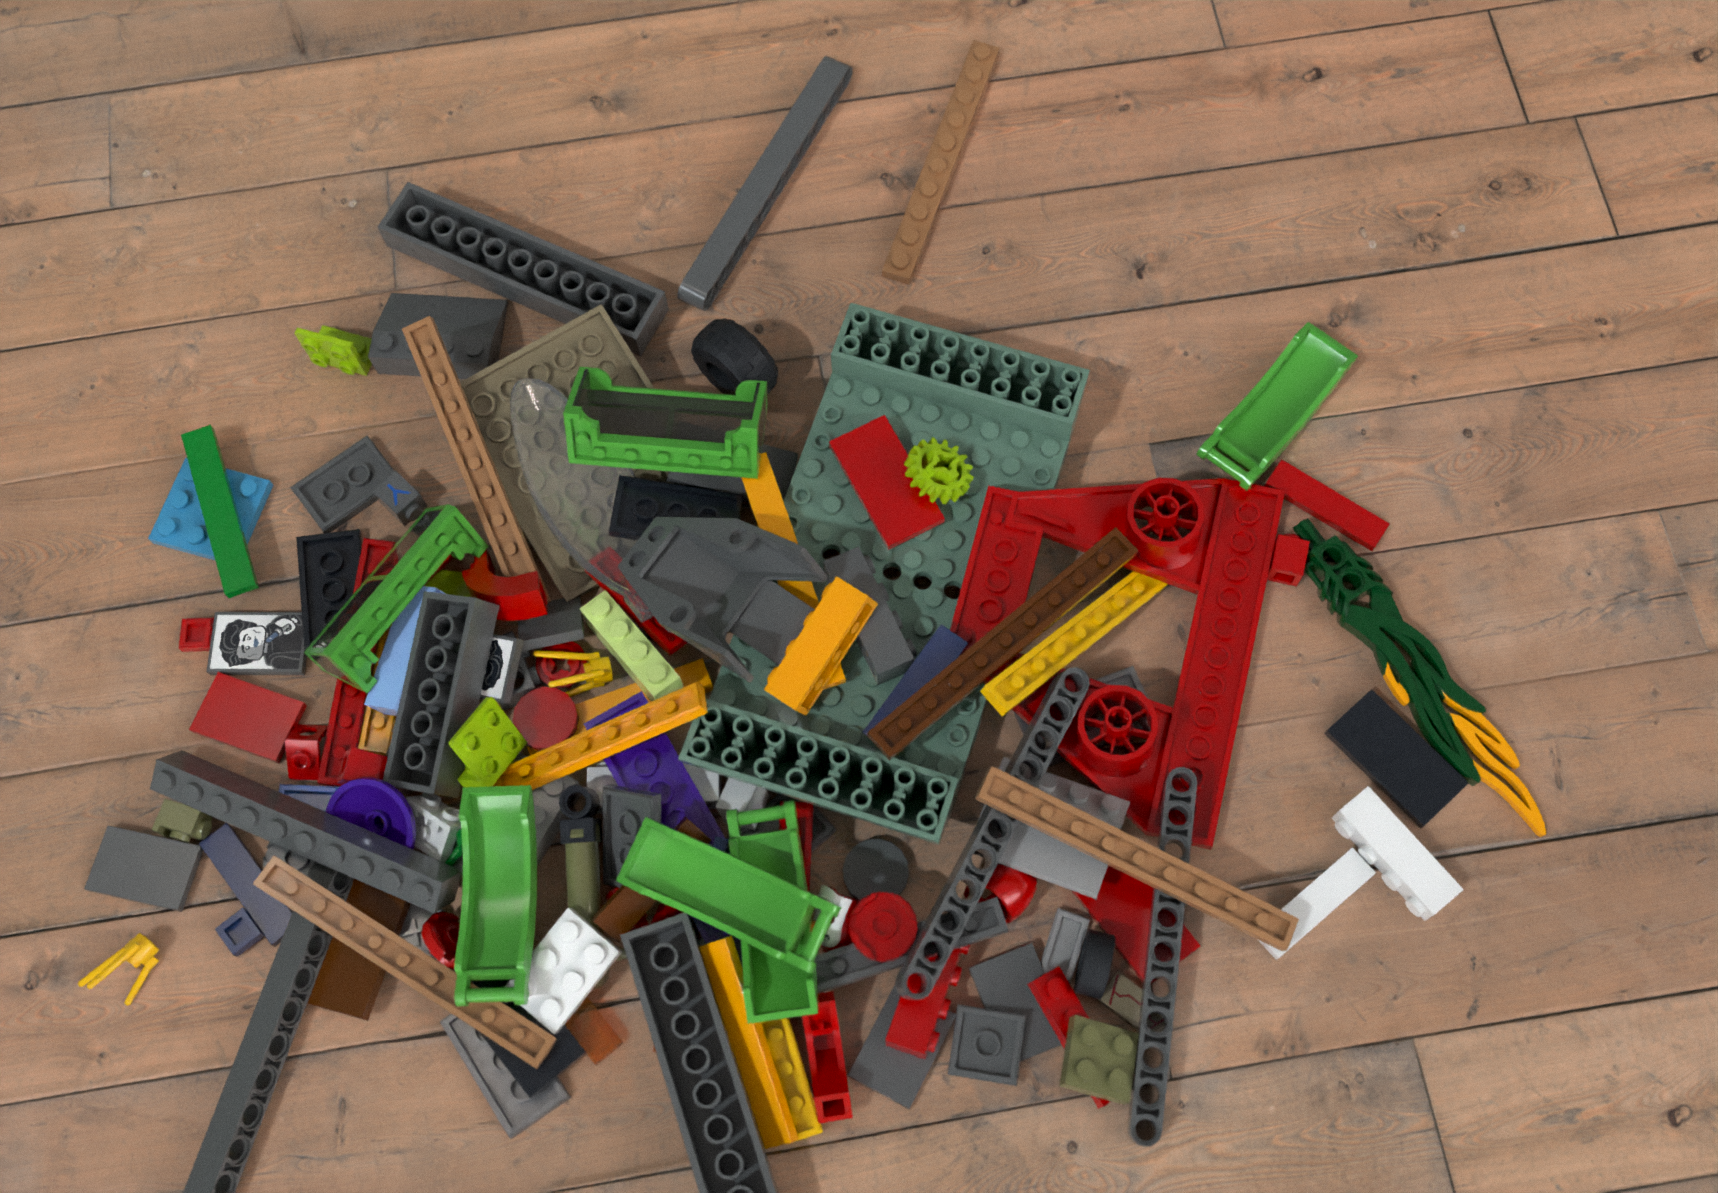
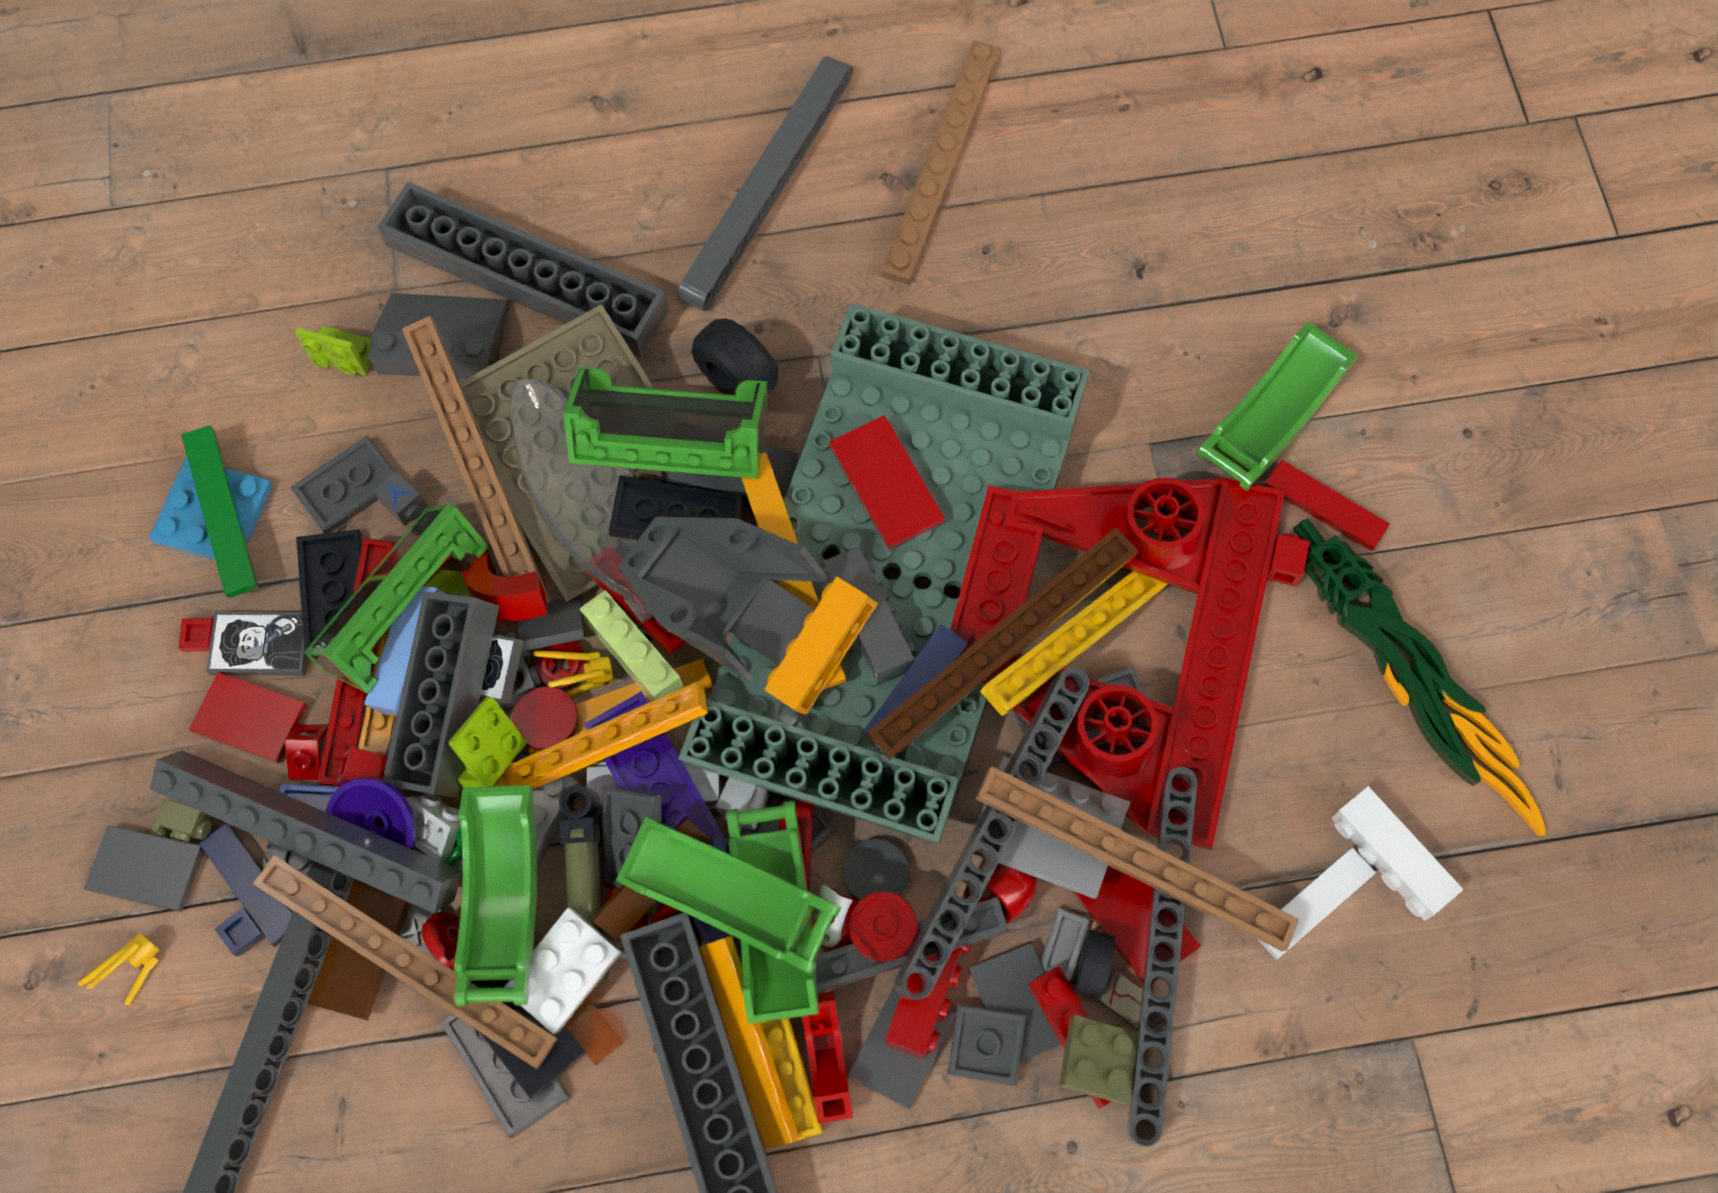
(938, 470): lime gear -> none
(1396, 758): black tile -> none

